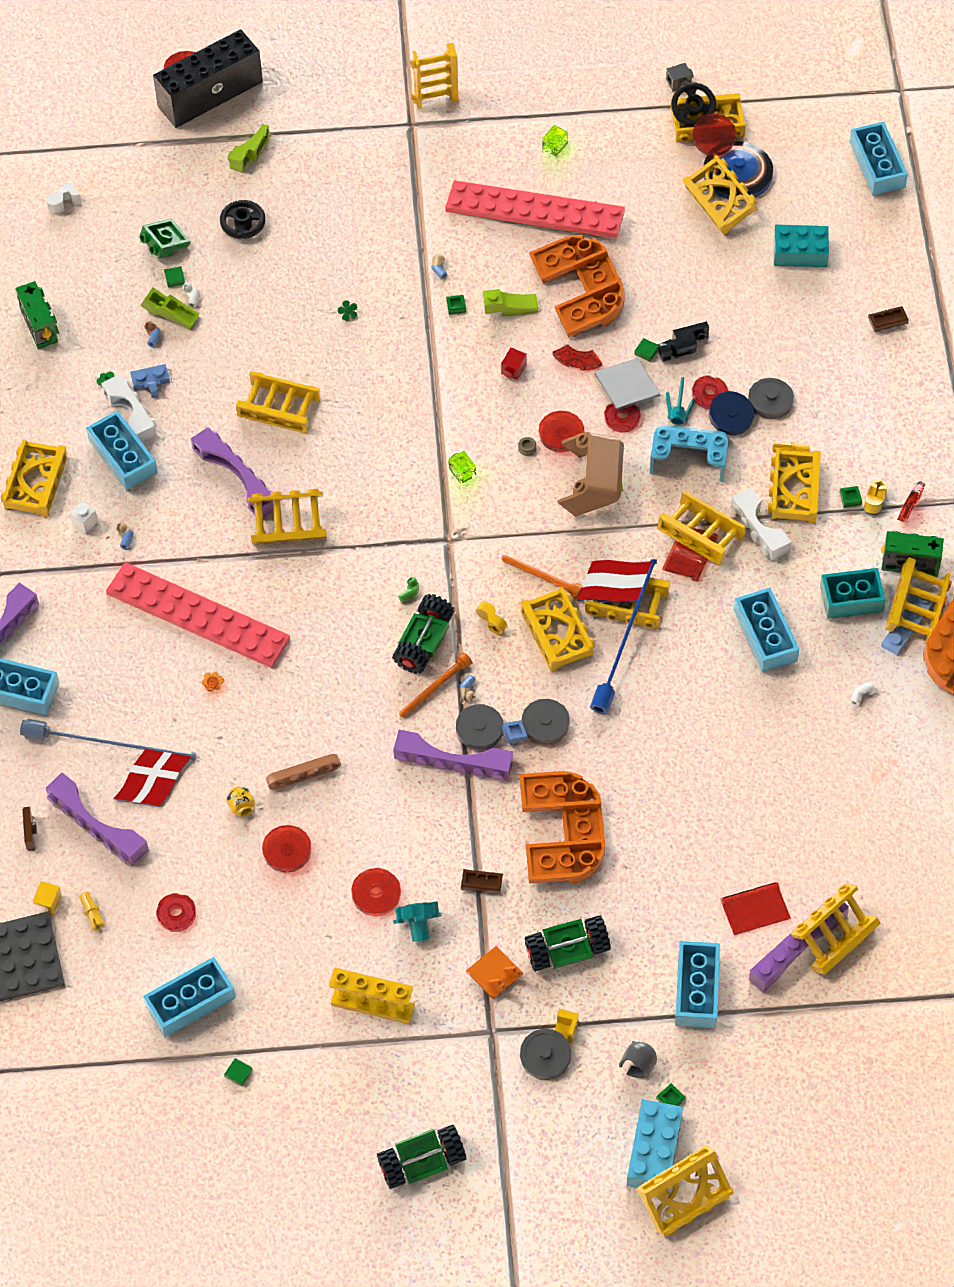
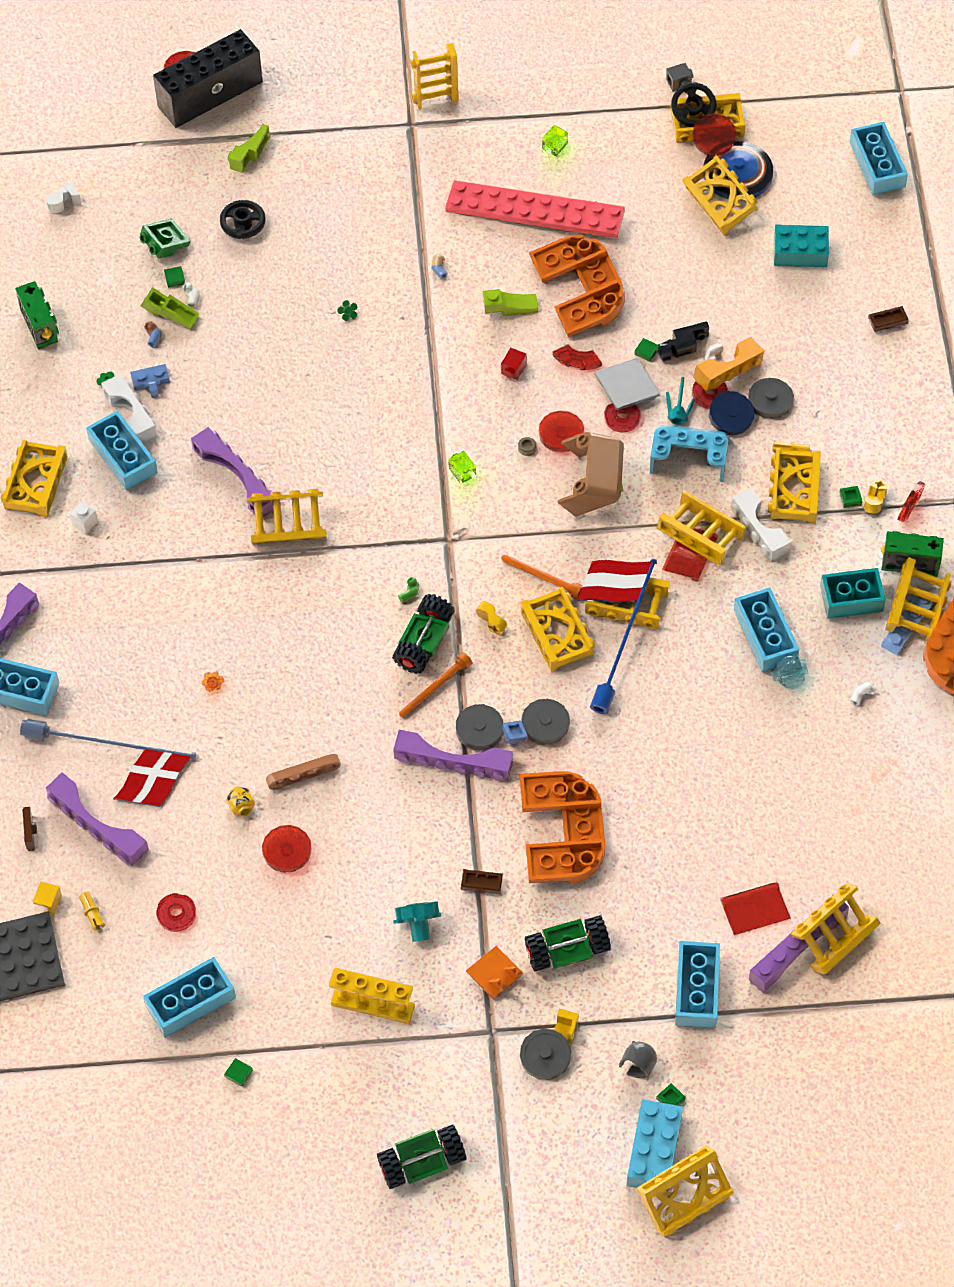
(126, 534): arm -> none
(198, 615): coral plate -> none
(278, 418): yellow fence -> none
(376, 892): clear red wheel -> none
(456, 304): green tile -> none
(466, 694): arm -> none
(712, 351): none -> white arm
(712, 374): none -> light orange arch
(790, 671): none -> clear light blue plant

